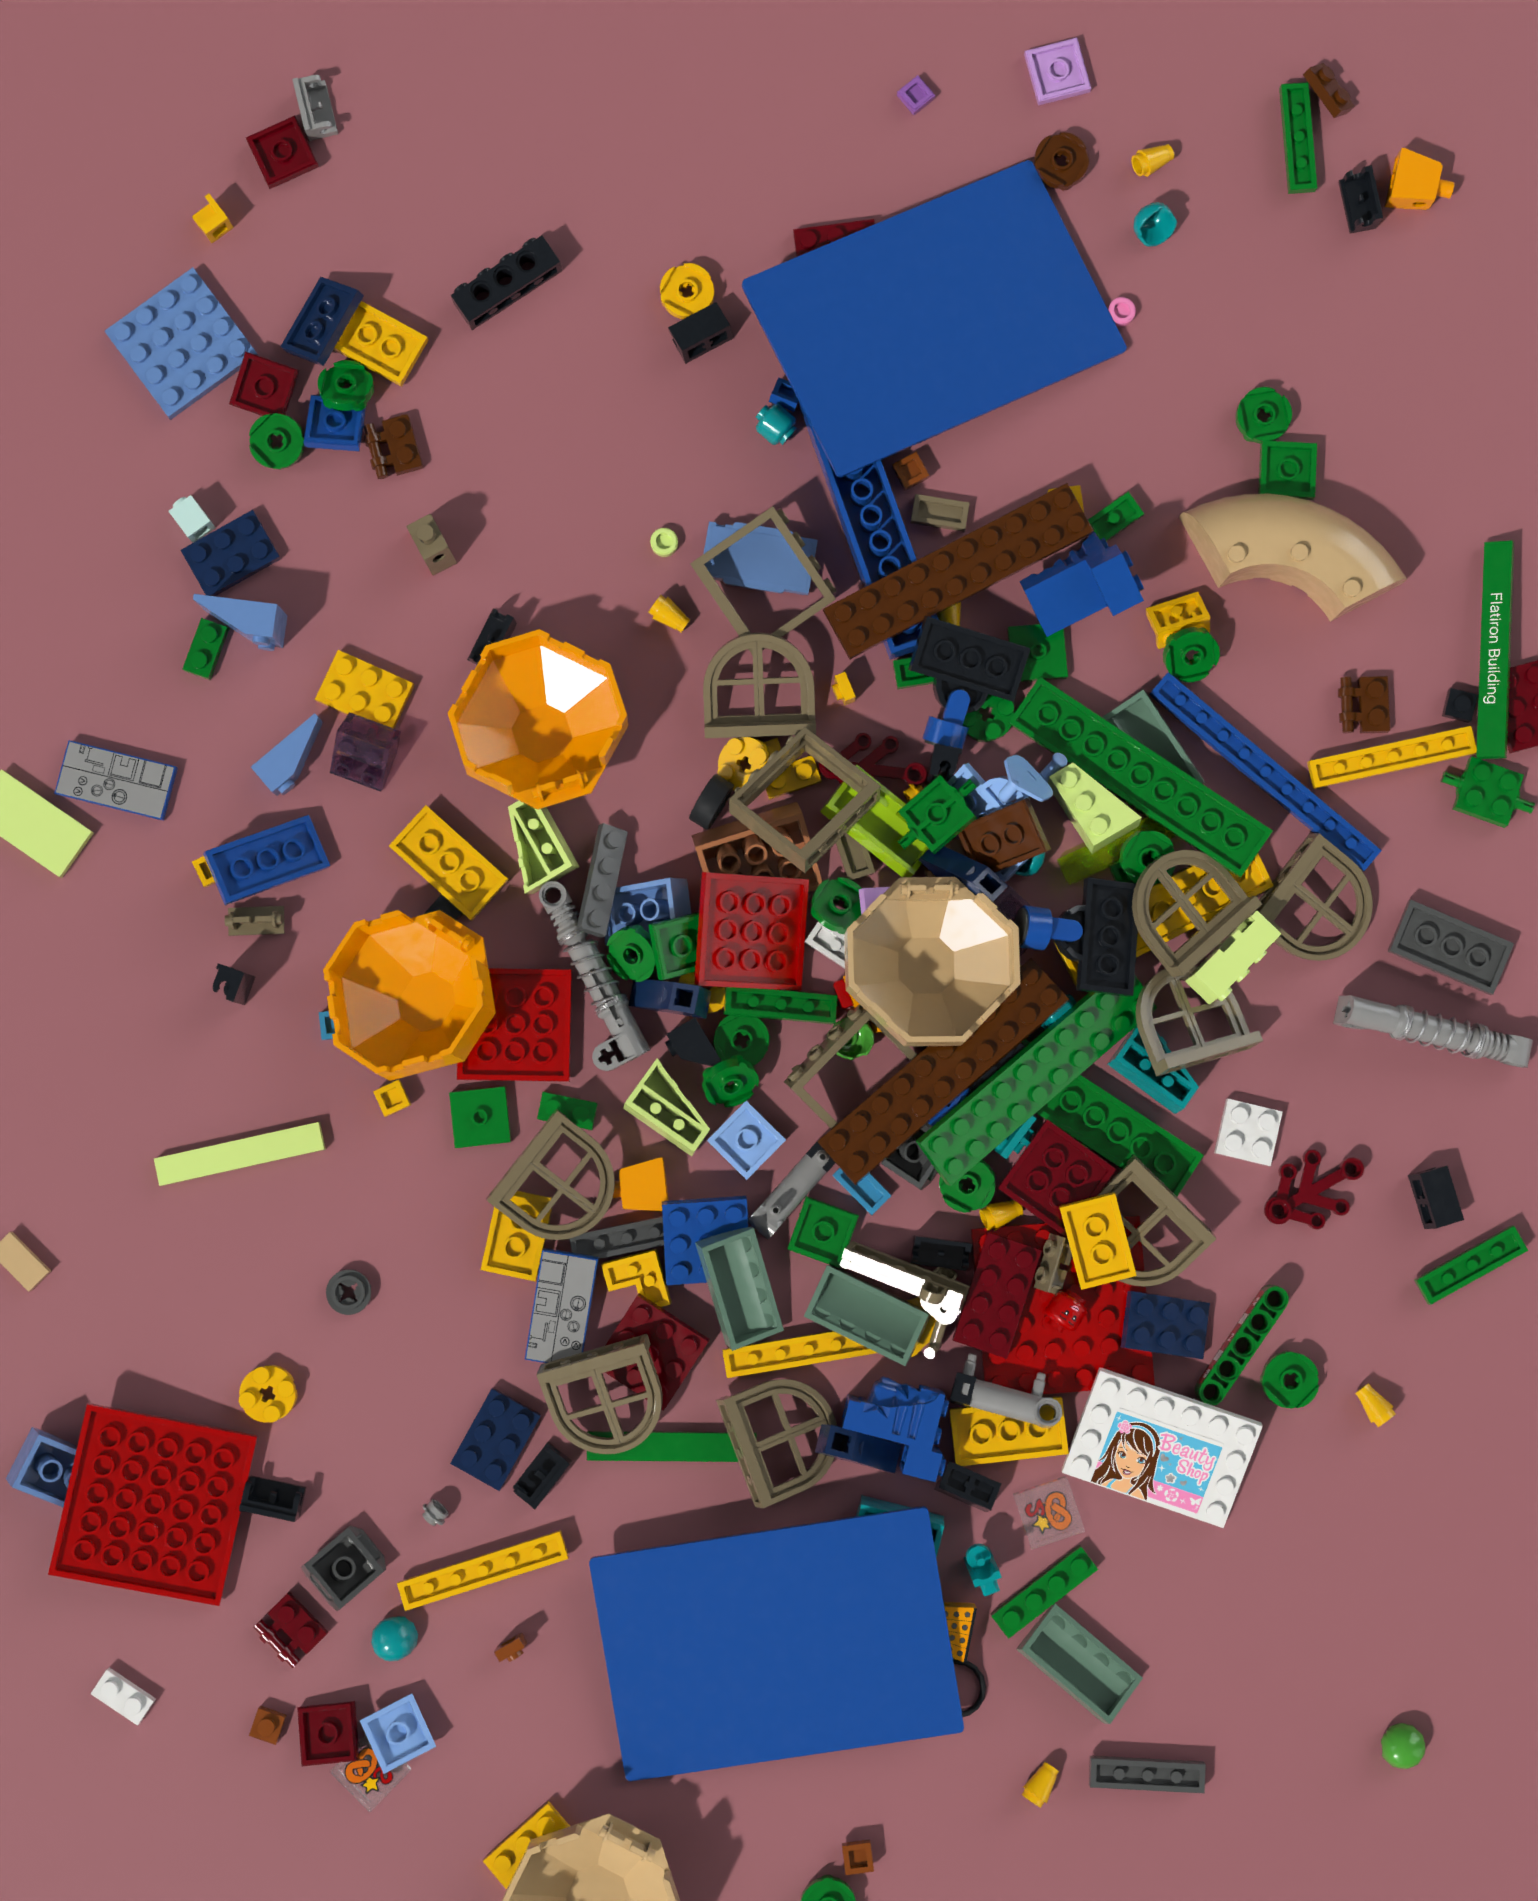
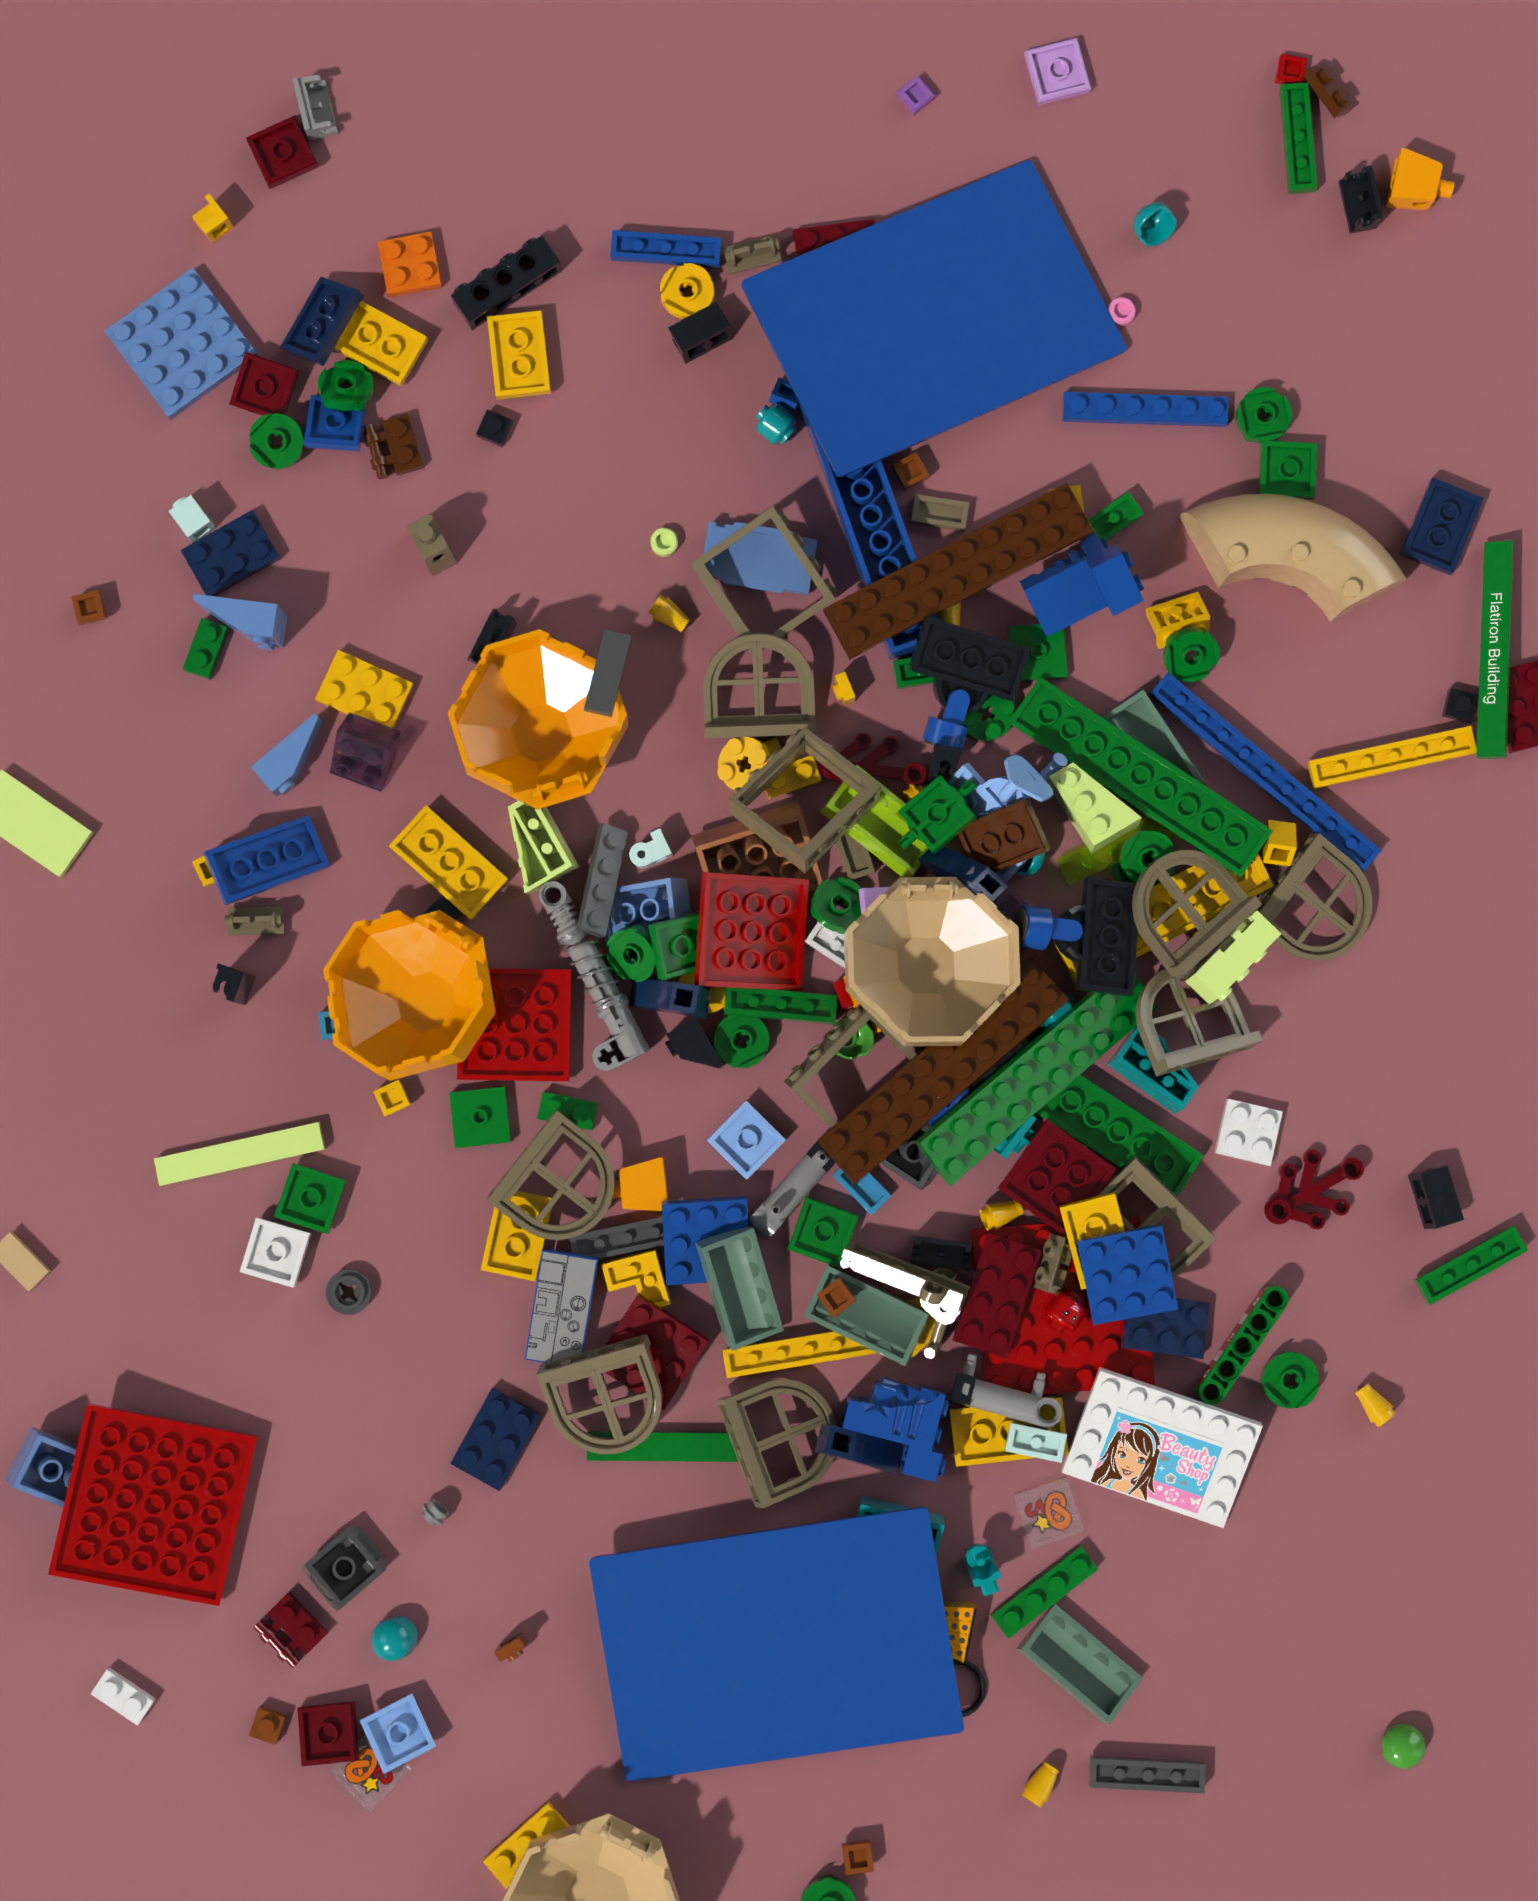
(89, 607): none -> dark orange plate
(116, 780): light grey tile -> none
(252, 1399): yellow plate -> none
(272, 1498): black hinge -> none
(275, 1252): none -> white plate
(310, 1198): none -> green plate
(409, 264): none -> orange plate
(482, 1570): yellow plate -> none
(494, 428): none -> black plate
(518, 355): none -> yellow plate
(541, 1475): black hinge -> none
(608, 673): none -> dark grey tile
(650, 853): none -> light aqua leg
(665, 248): none -> blue plate
(666, 1110): yellowish green wedge -> none
(711, 801): black tyre -> none
(733, 1069): green plate -> none
(752, 254): none -> dark tan hinge
(836, 1297): none -> dark orange plate
(968, 1487): black hinge -> none
(974, 1198): green plate -> none
(1035, 1442): none -> light aqua plate
(1055, 146): reddish brown plate -> none
(1127, 1274): none -> blue plate
(1145, 409): none -> blue plate
(1151, 159): yellow cone -> none
(1281, 844): none -> yellow brick
(1290, 69): none -> red tile
(1373, 704): reddish brown plate -> none
(1404, 1023): light grey piece -> none
(1441, 526): none -> dark blue plate
(1450, 947): dark grey plate -> none
(1488, 792): green plate -> none

